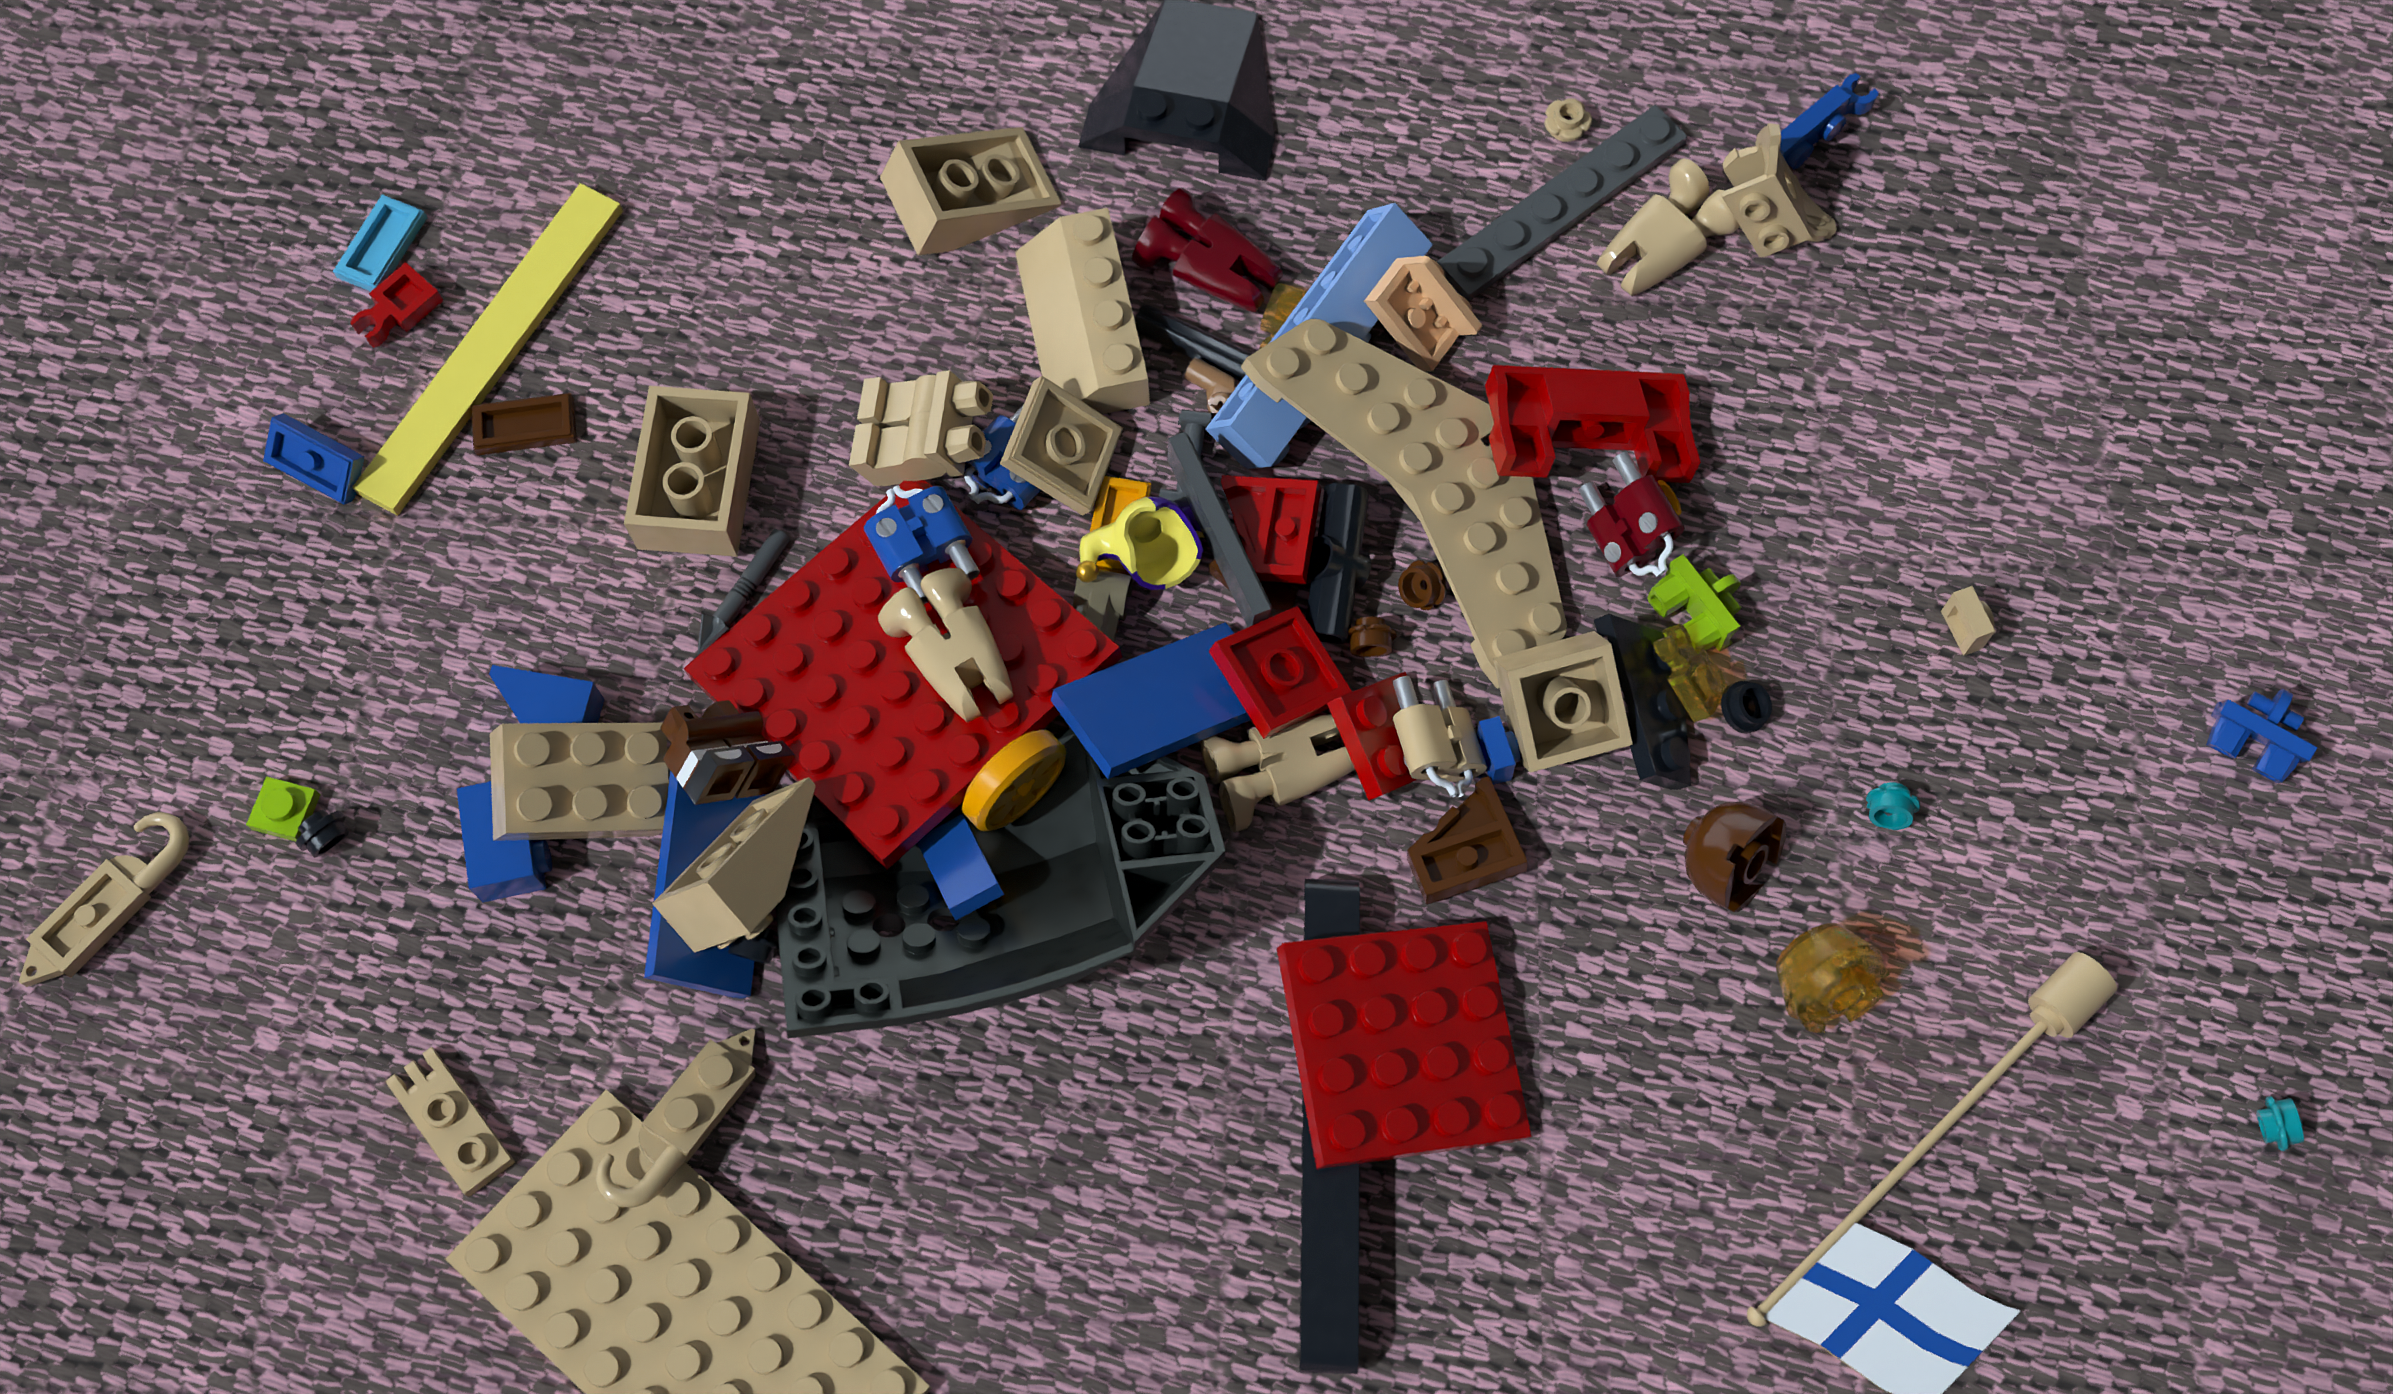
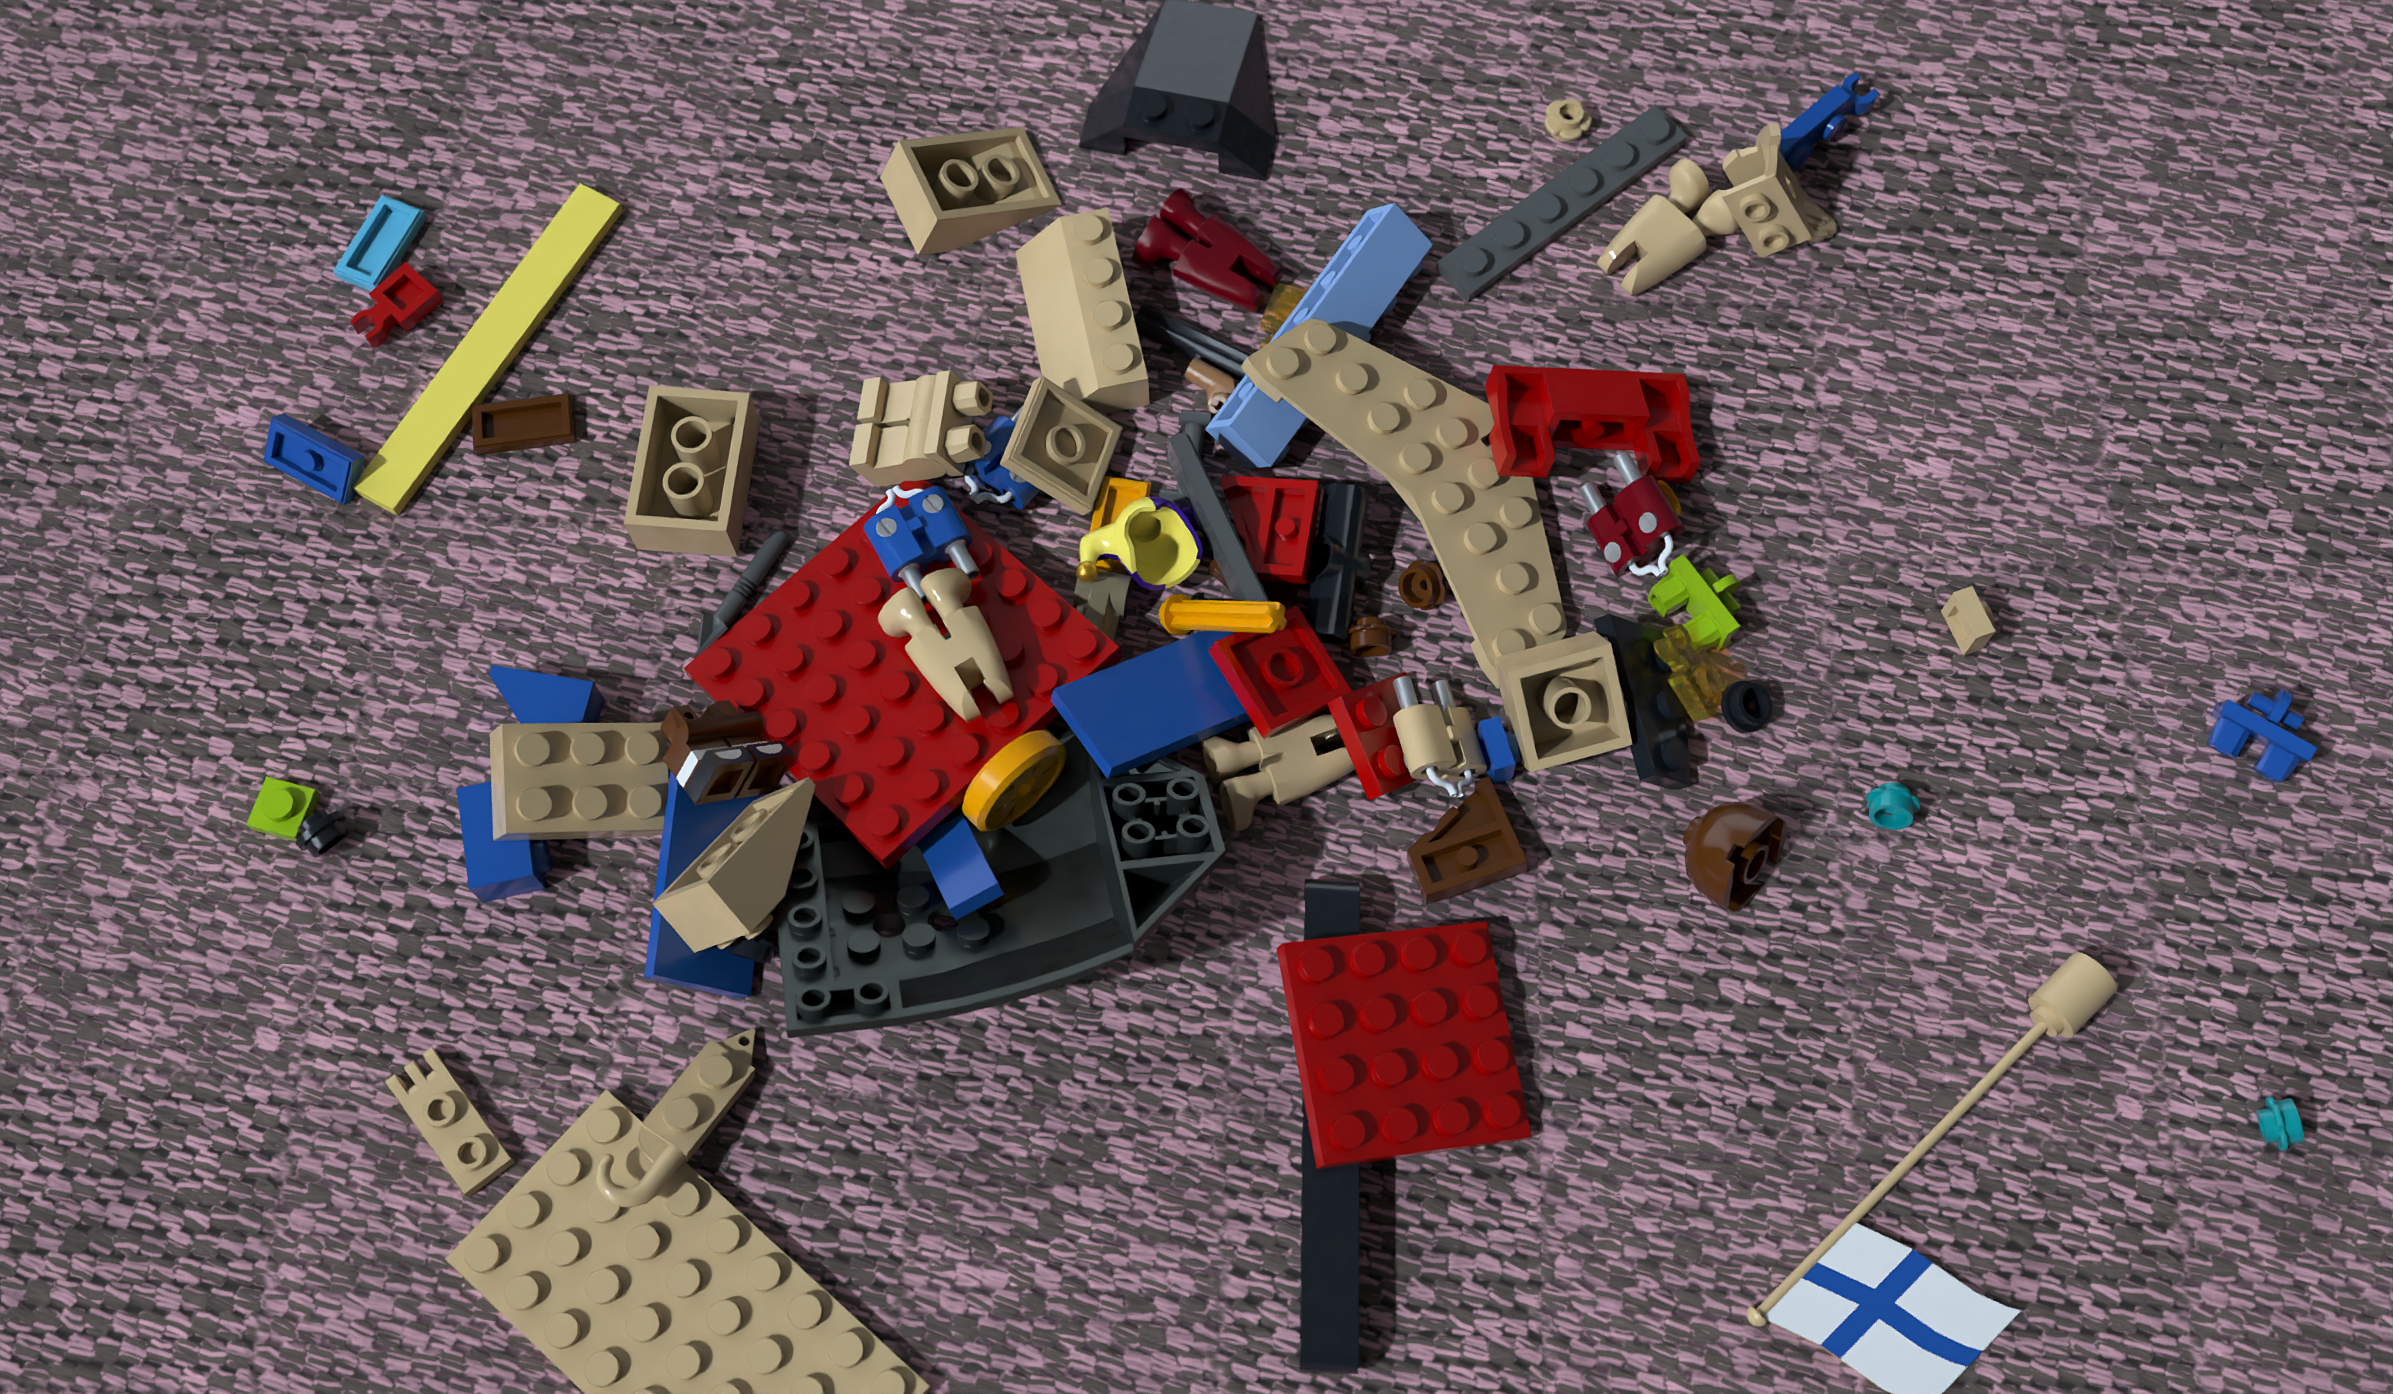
(101, 906): tan plate -> none
(1181, 614): none -> light orange axle
(1421, 310): light nougat bracket -> none
(1829, 976): clear yellow cone -> none

